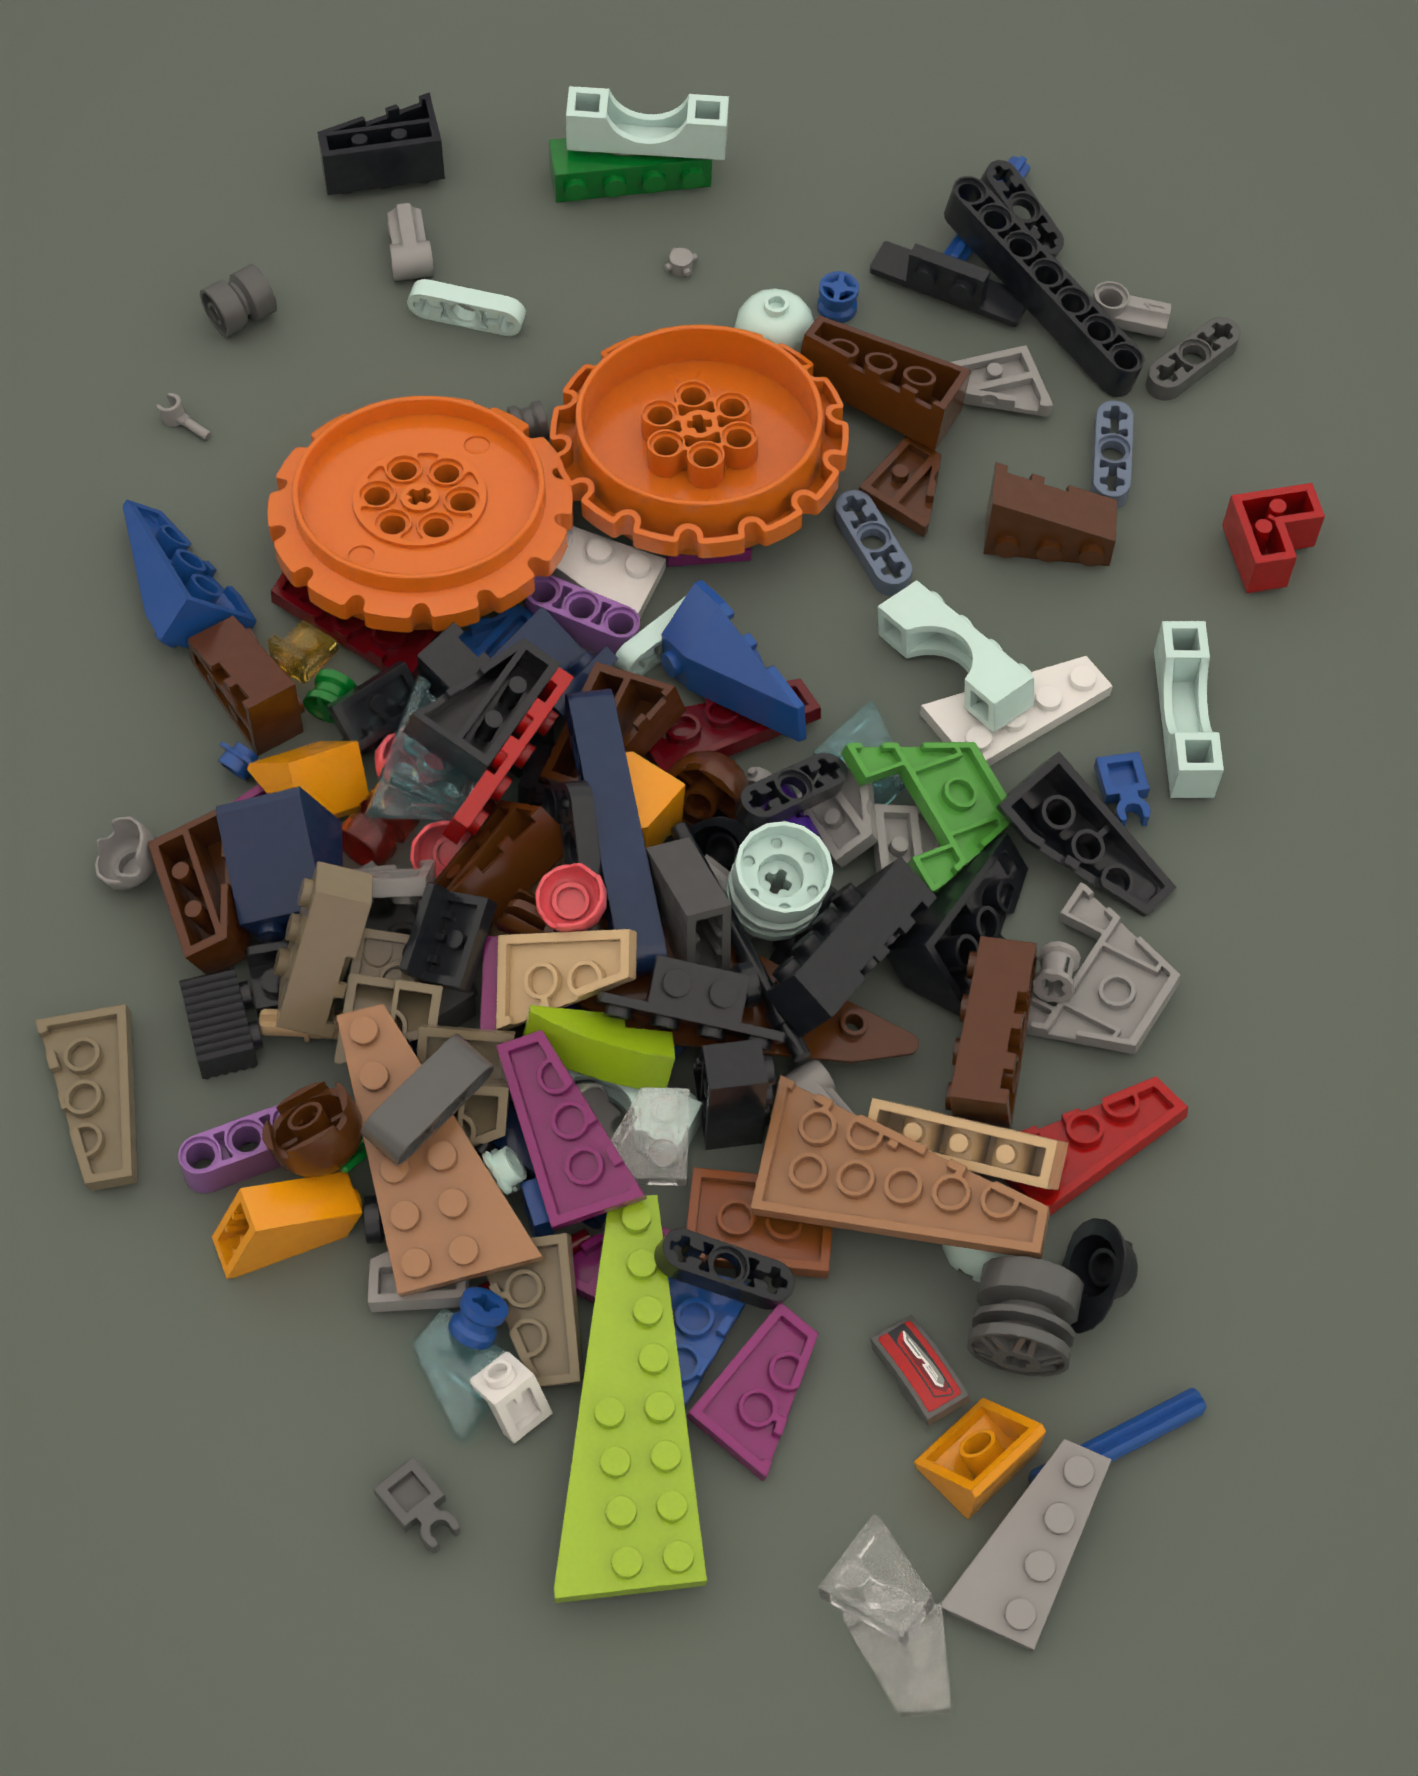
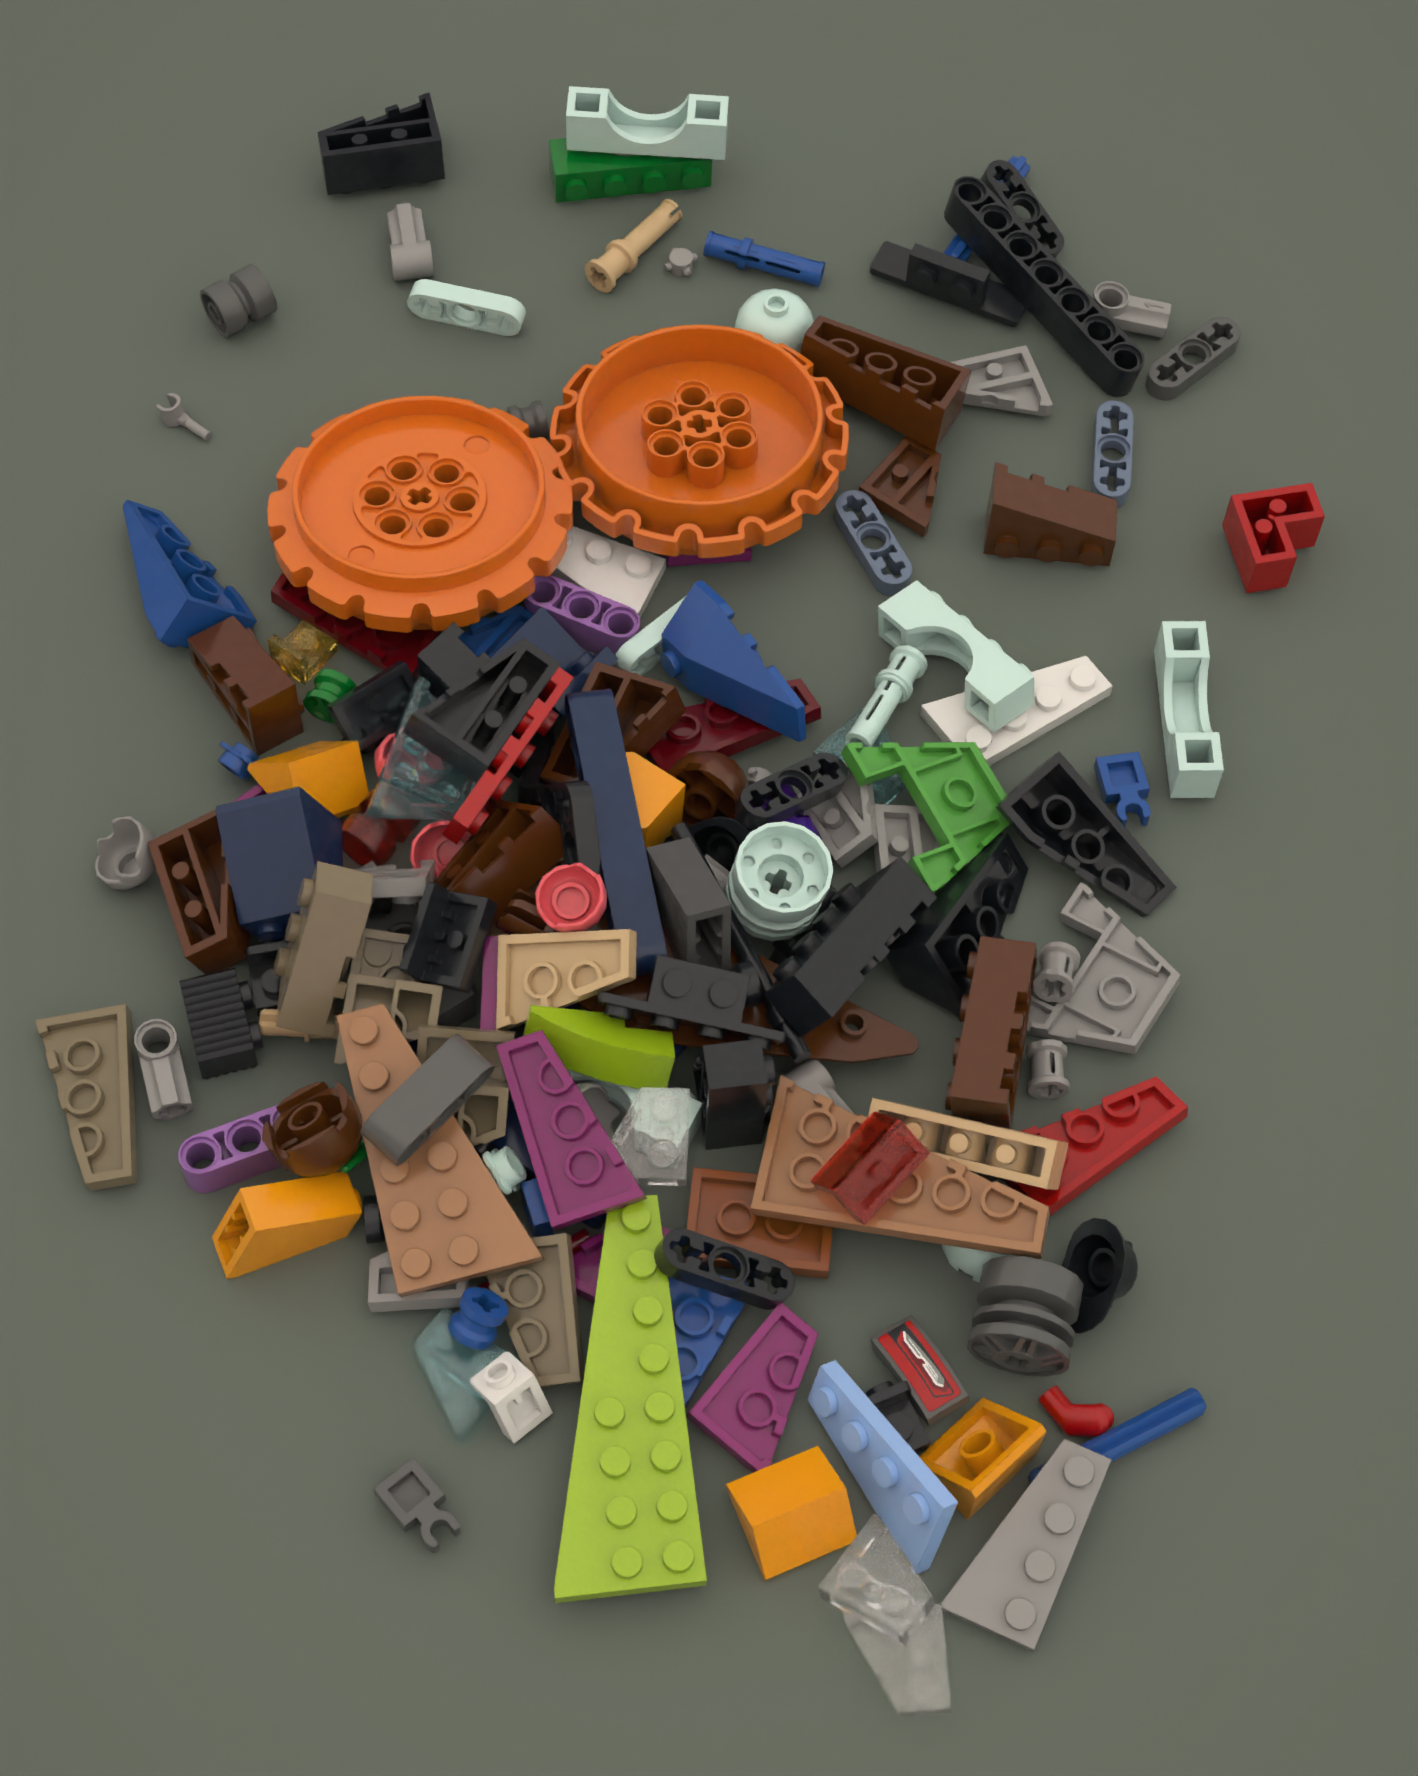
(163, 1071): none -> light grey piece
(623, 254): none -> tan pin
(762, 258): none -> blue pin
(793, 1511): none -> light orange slope
(834, 287): blue wheel -> none
(871, 1165): none -> clear red panel
(884, 1465): none -> light blue wing
(892, 687): none -> light aqua pin
(897, 1408): none -> black bracket
(1047, 1069): none -> light grey bush
(1076, 1419): none -> red arm

